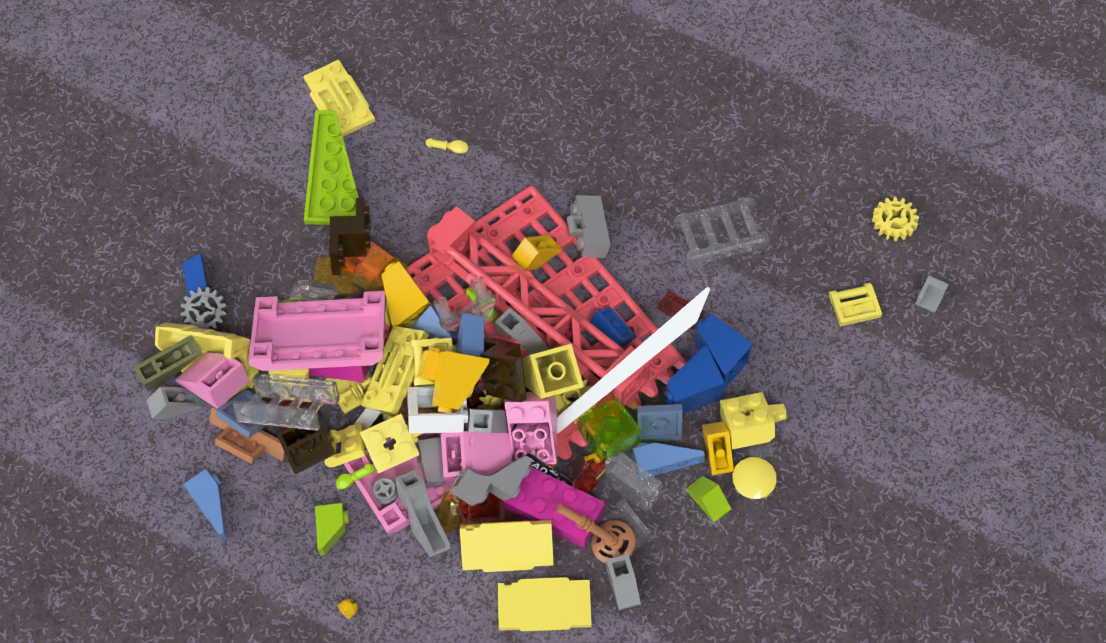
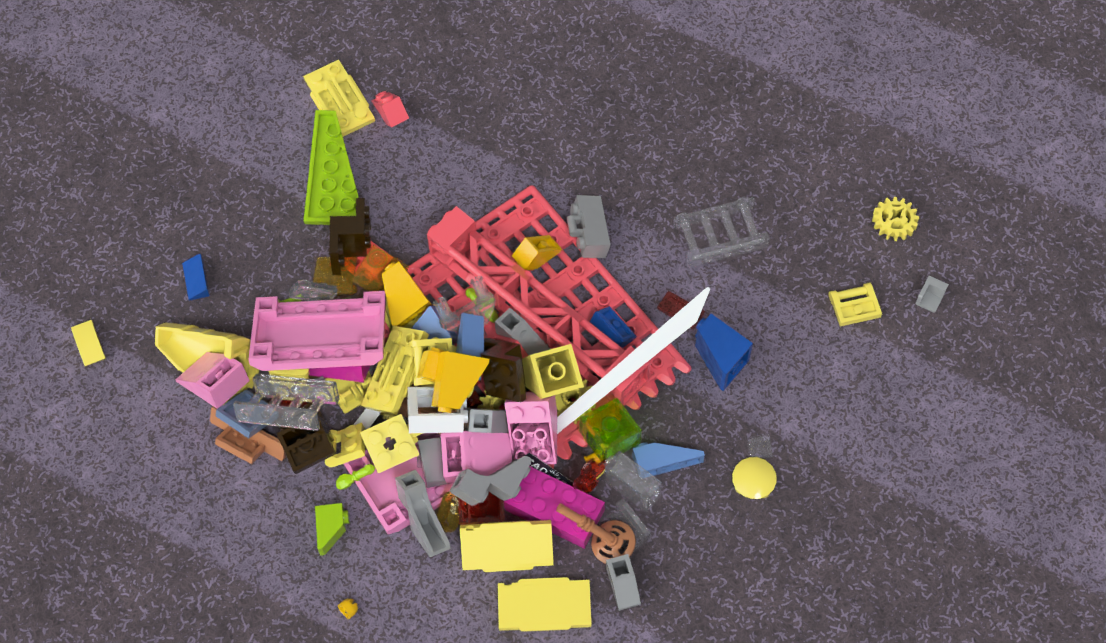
(88, 343): none -> light yellow slope
(167, 363): olive slope -> none
(172, 402): light grey slope -> none
(205, 301): light grey gear -> none
(208, 496): medium blue slope -> none
(382, 487): light grey wheel -> none
(390, 108): none -> coral slope
(456, 146): light yellow piece -> none
(660, 422): sand blue plate -> none
(695, 383): blue slope -> none
(709, 498): lime slope -> none
(718, 447): yellow slope -> none
(750, 419): light yellow hinge -> none

